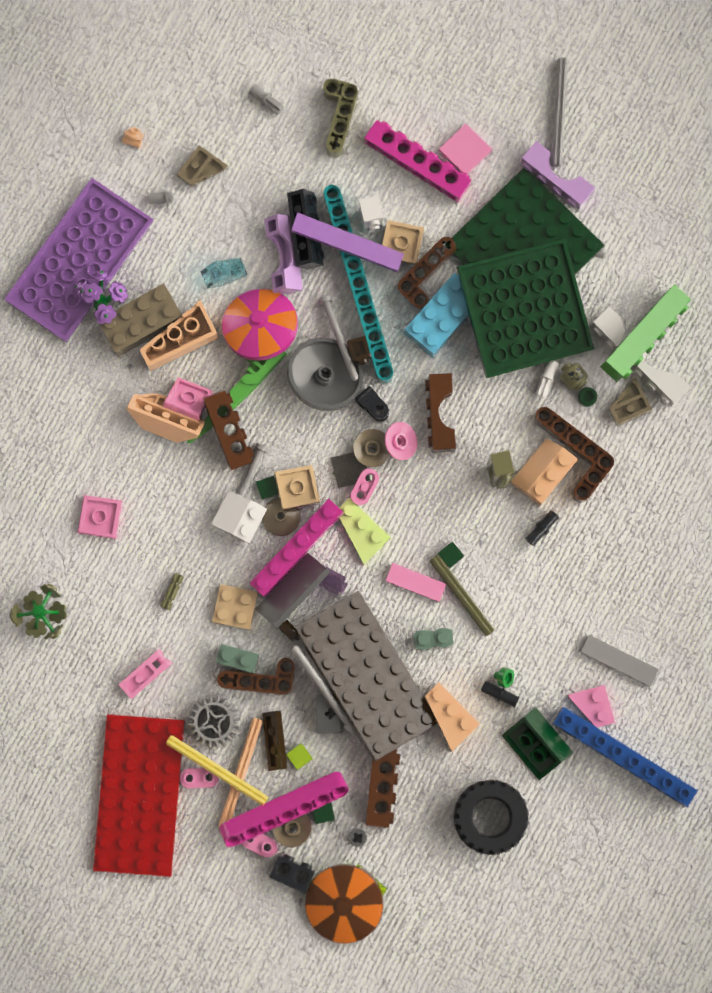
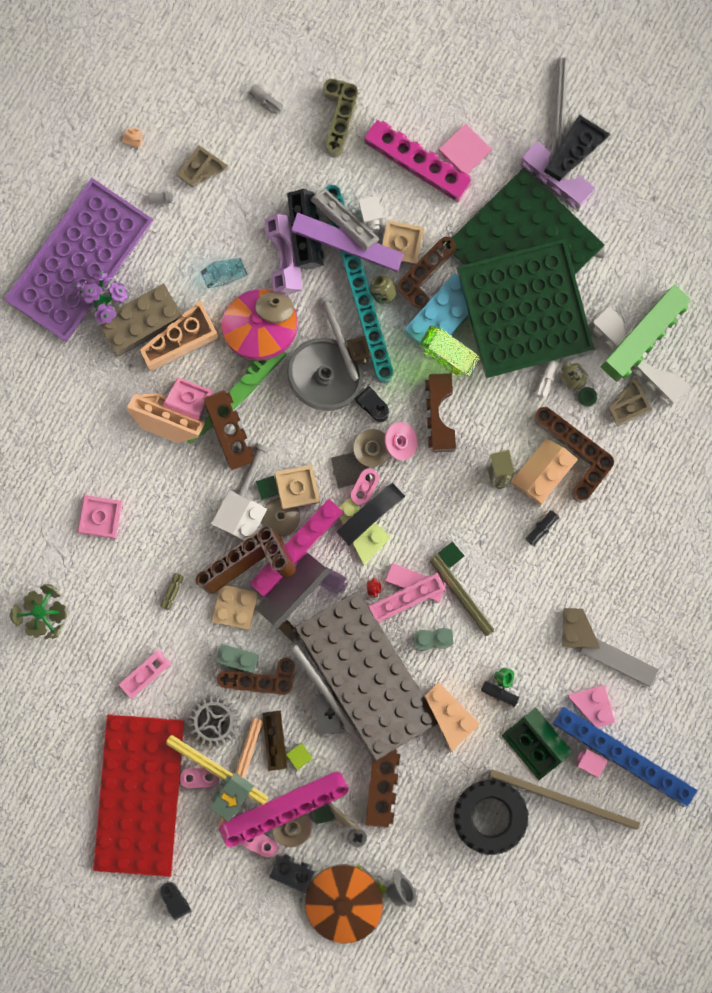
(175, 904): none -> black piece
(231, 797): none -> sand green brick
(245, 555): none -> reddish brown beam
(274, 307): none -> dark tan dish
(341, 820): none -> dark tan dish
(345, 219): none -> light grey tile
(370, 513): none -> black slope
(373, 587): none -> red plate
(383, 289): none -> olive head
(401, 890): none -> dark grey piece
(407, 597): none -> bright pink tile
(449, 352): none -> clear neon green wedge
(564, 799): none -> dark tan tile
(576, 146): none -> black wing
(577, 630): none -> dark tan wing
(591, 763): none -> bright pink brick

